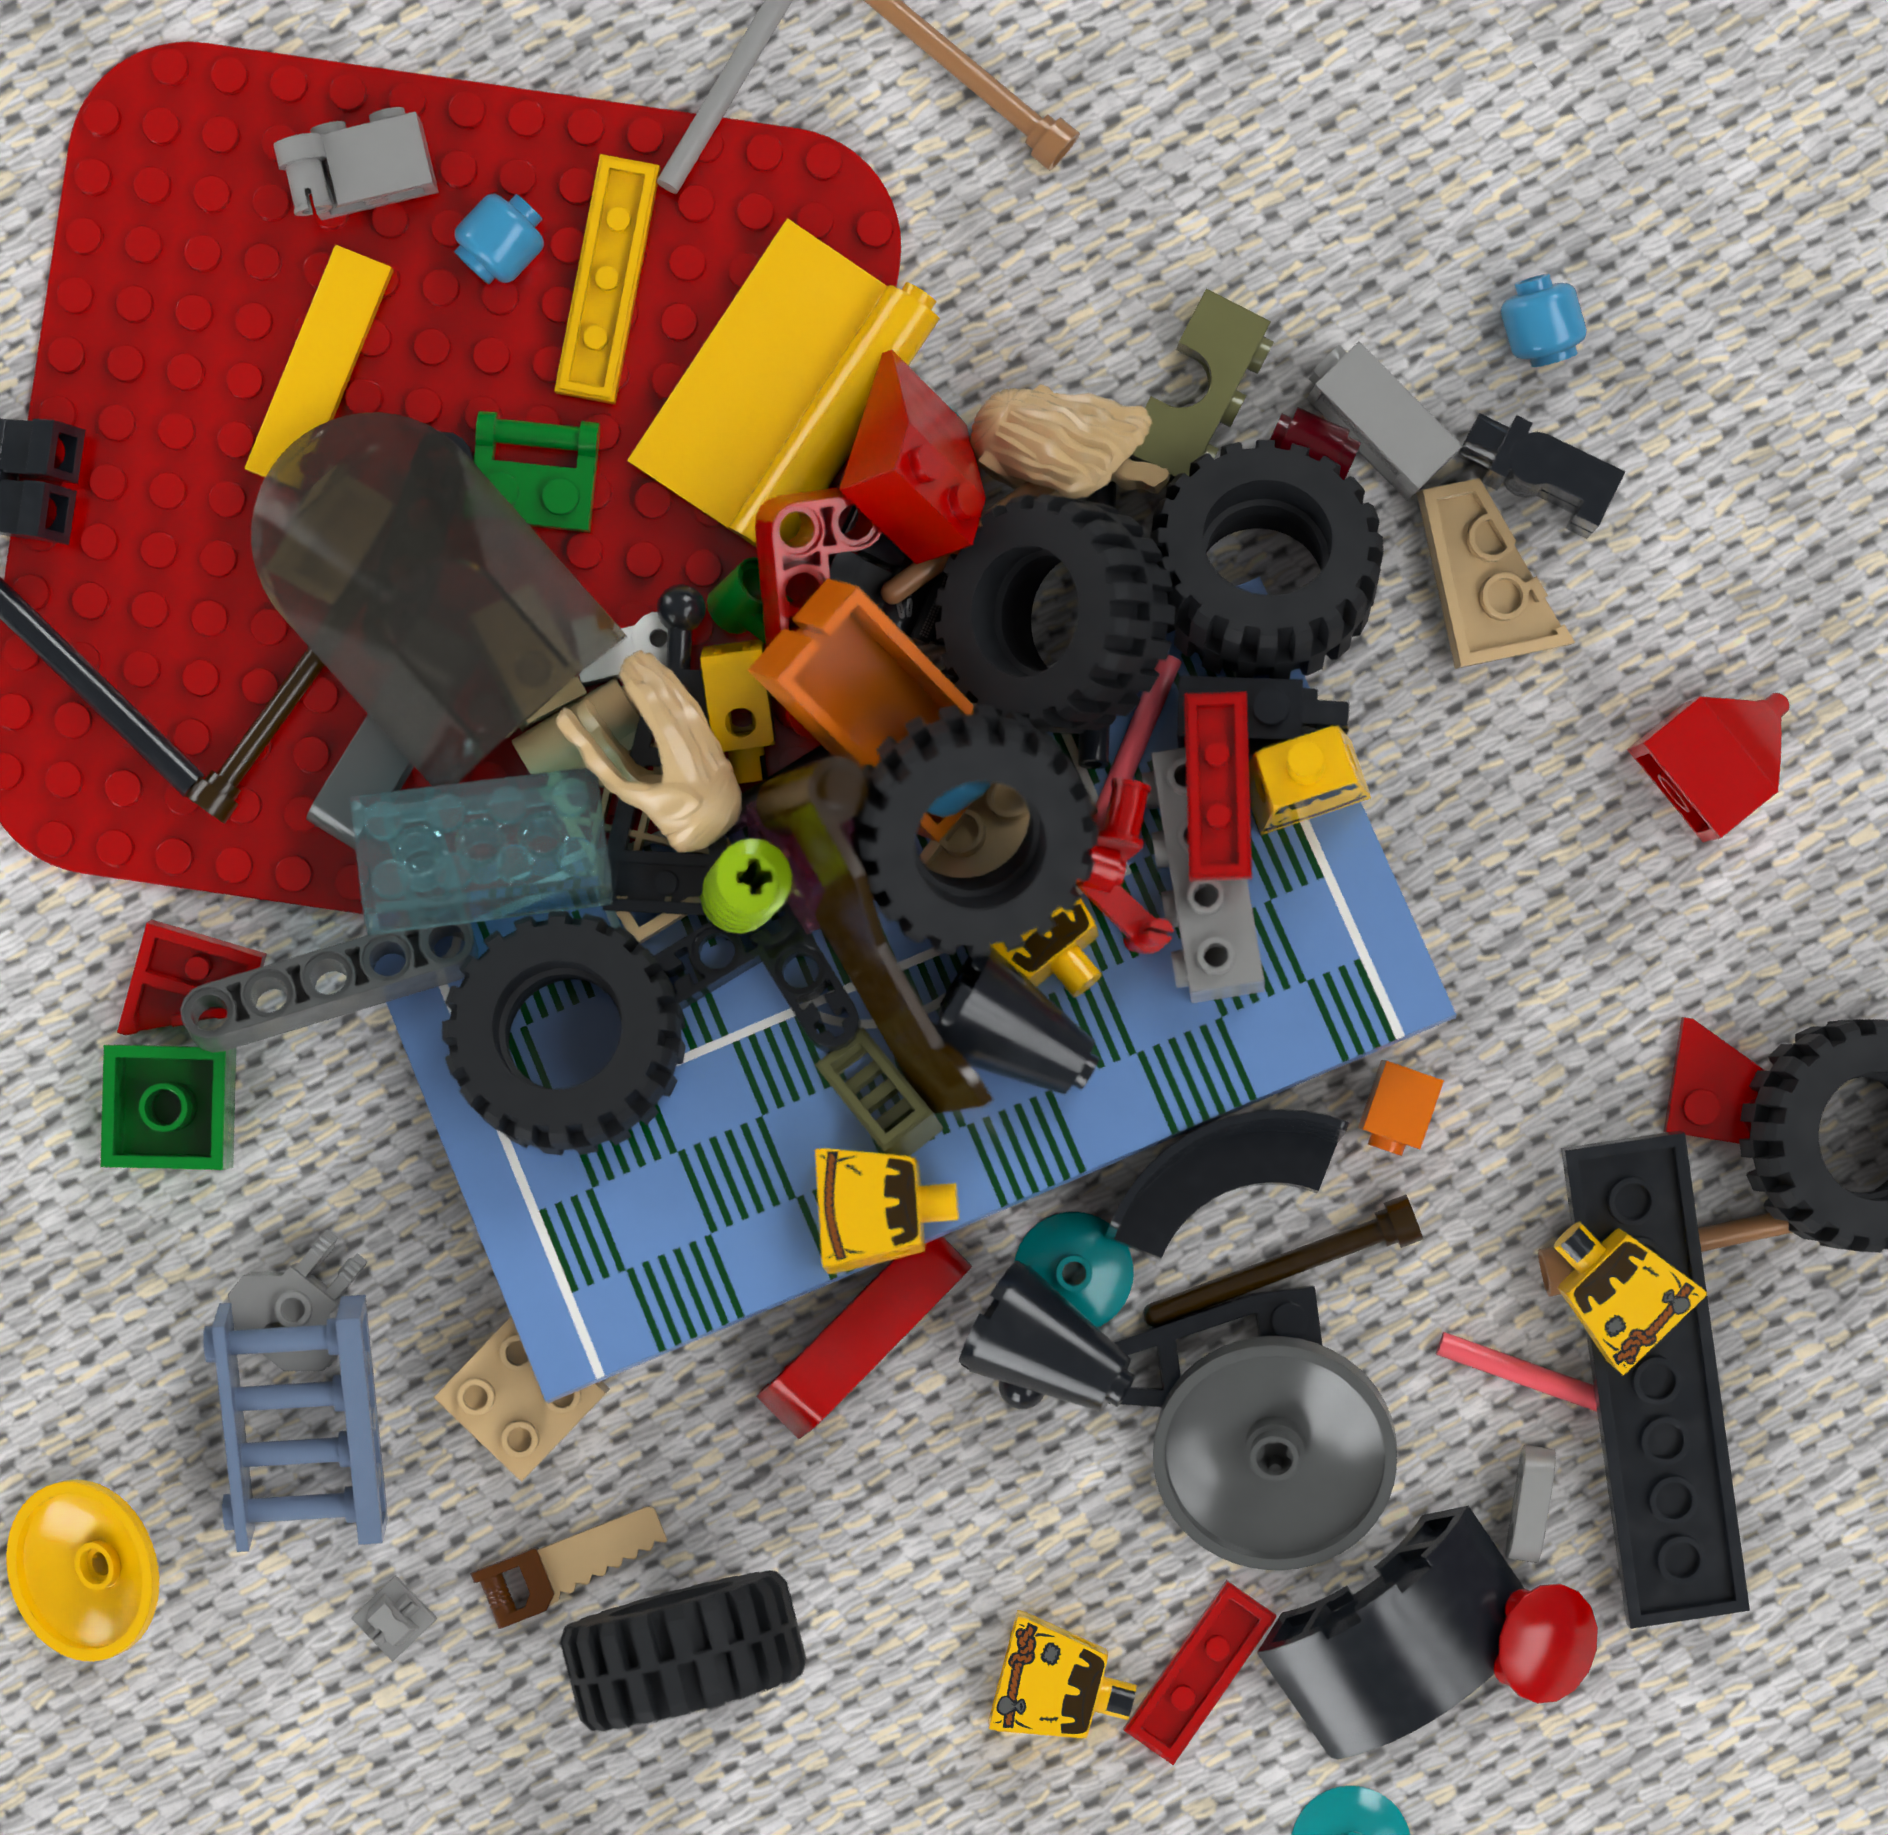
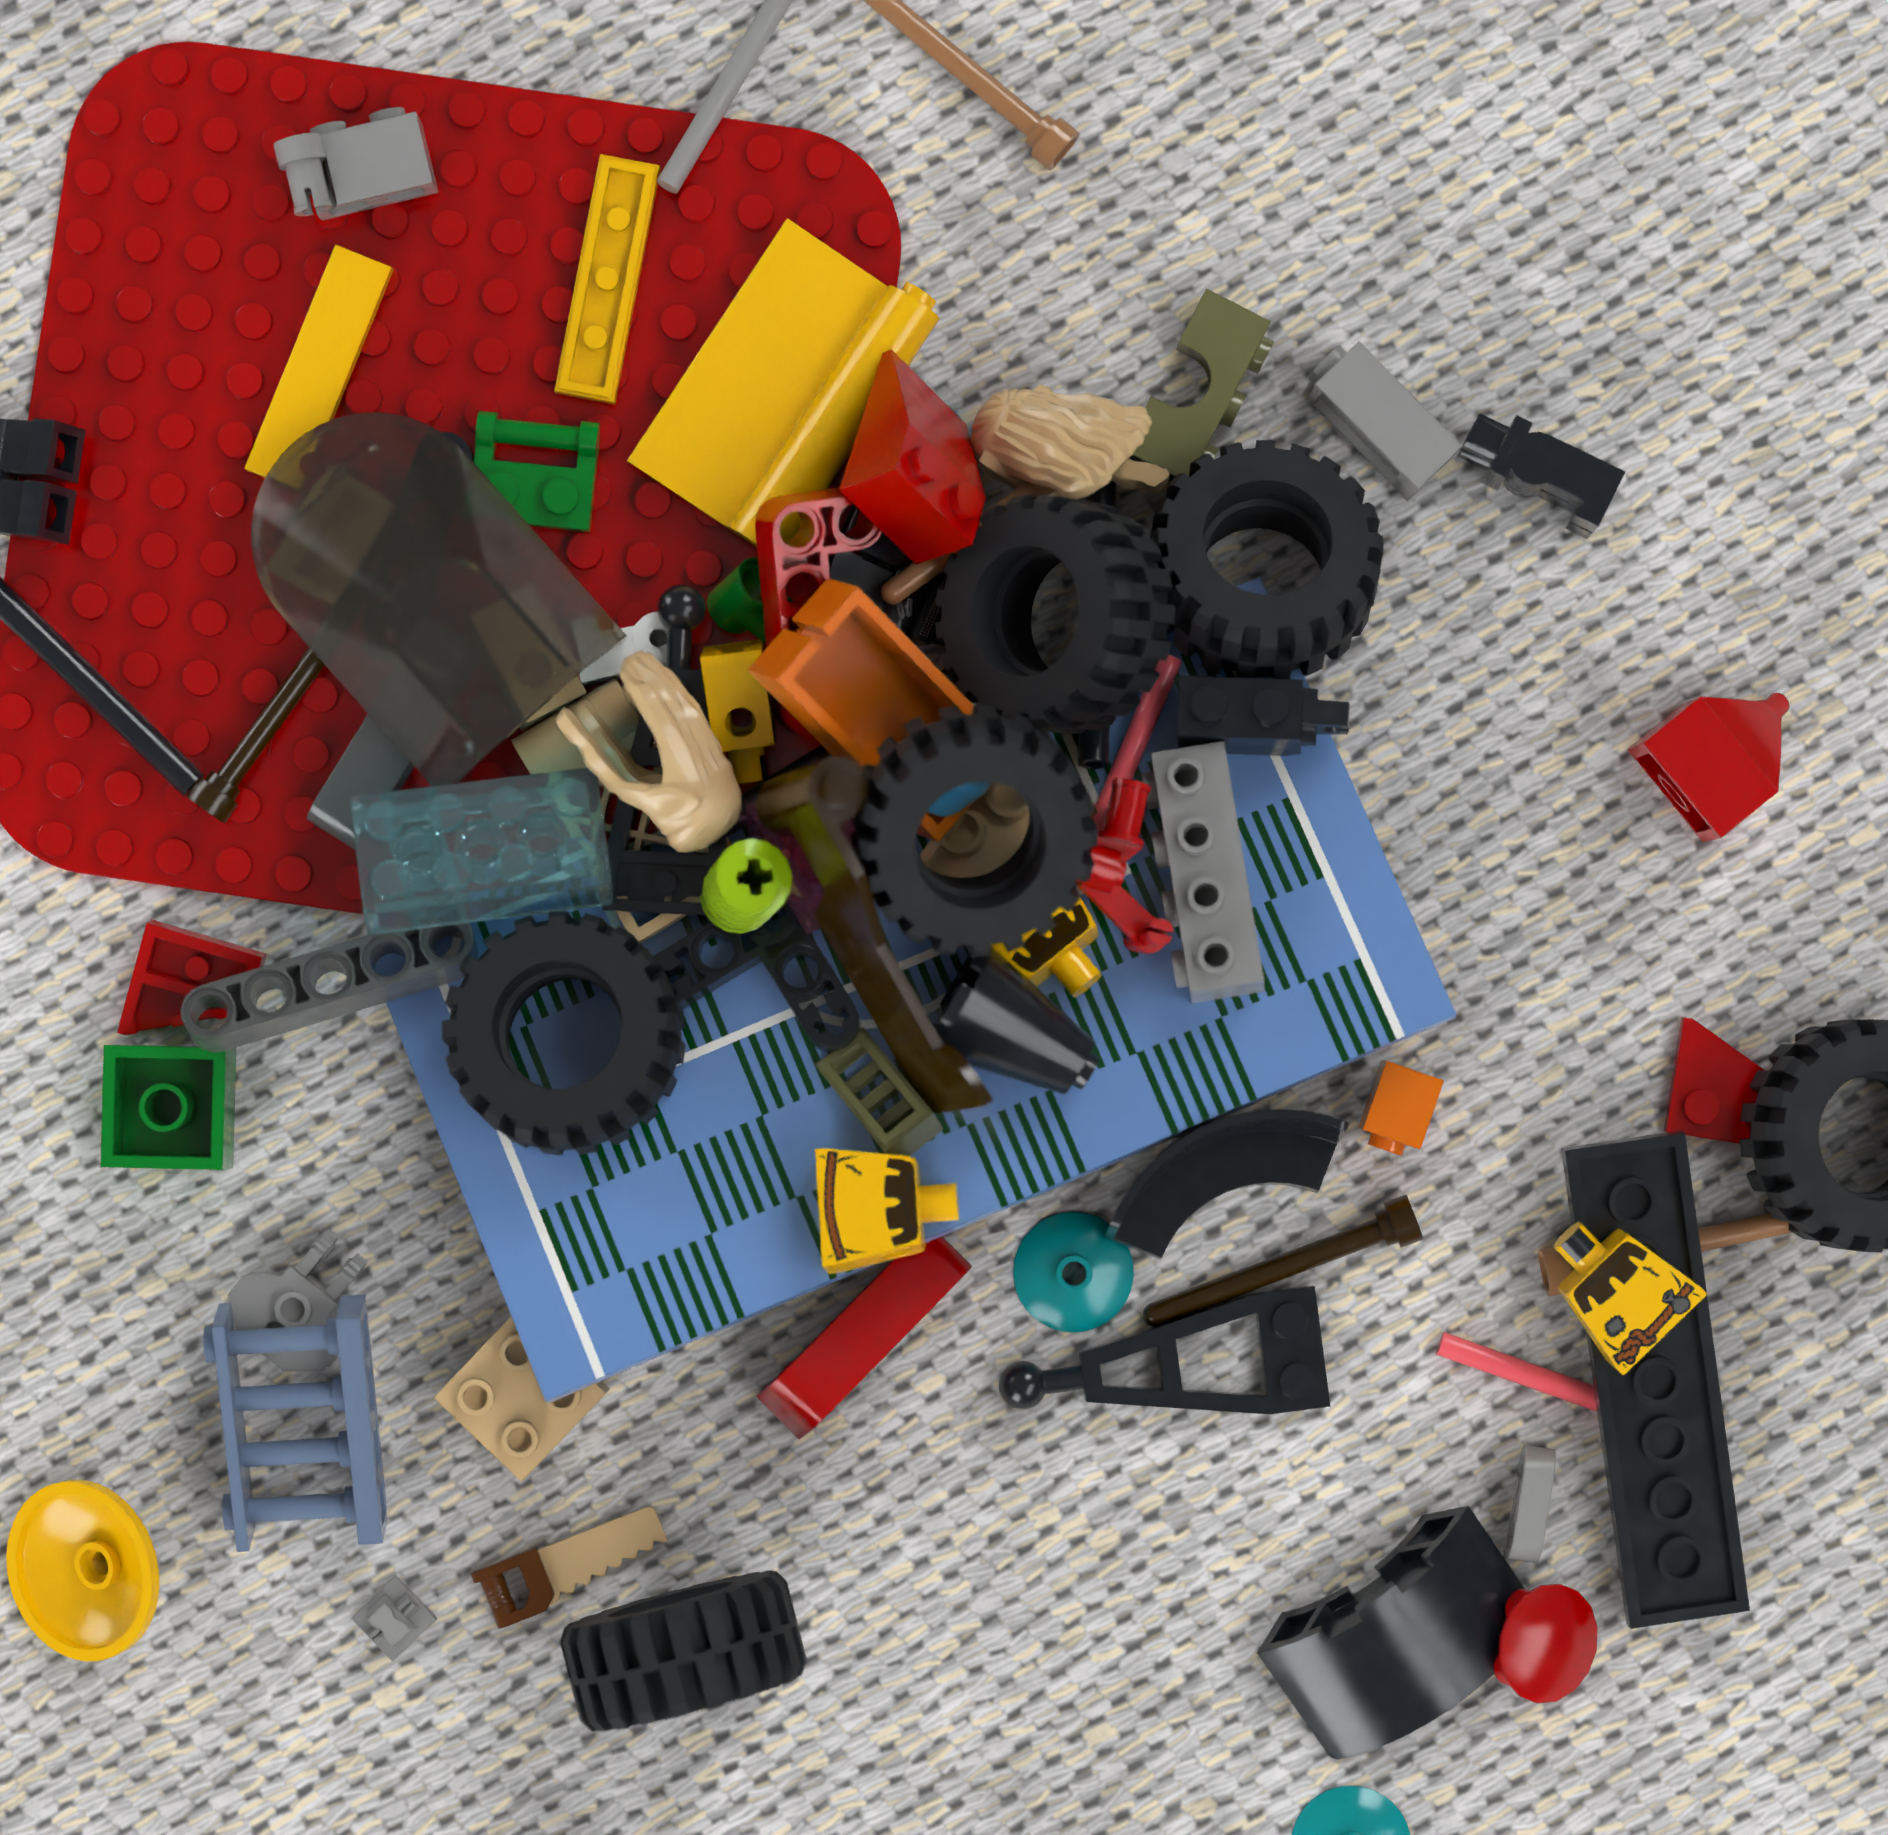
(499, 238): dark azure head -> none
(1045, 1344): black cone -> none
(1054, 1682): torso -> none
(1199, 1672): red tile -> none
(1218, 786): red tile -> none
(1275, 1453): dark grey dish -> none
(1305, 779): yellow torso -> none
(1319, 435): dark red brick -> none
(1483, 584): tan wing -> none
(1543, 321): dark azure head -> none

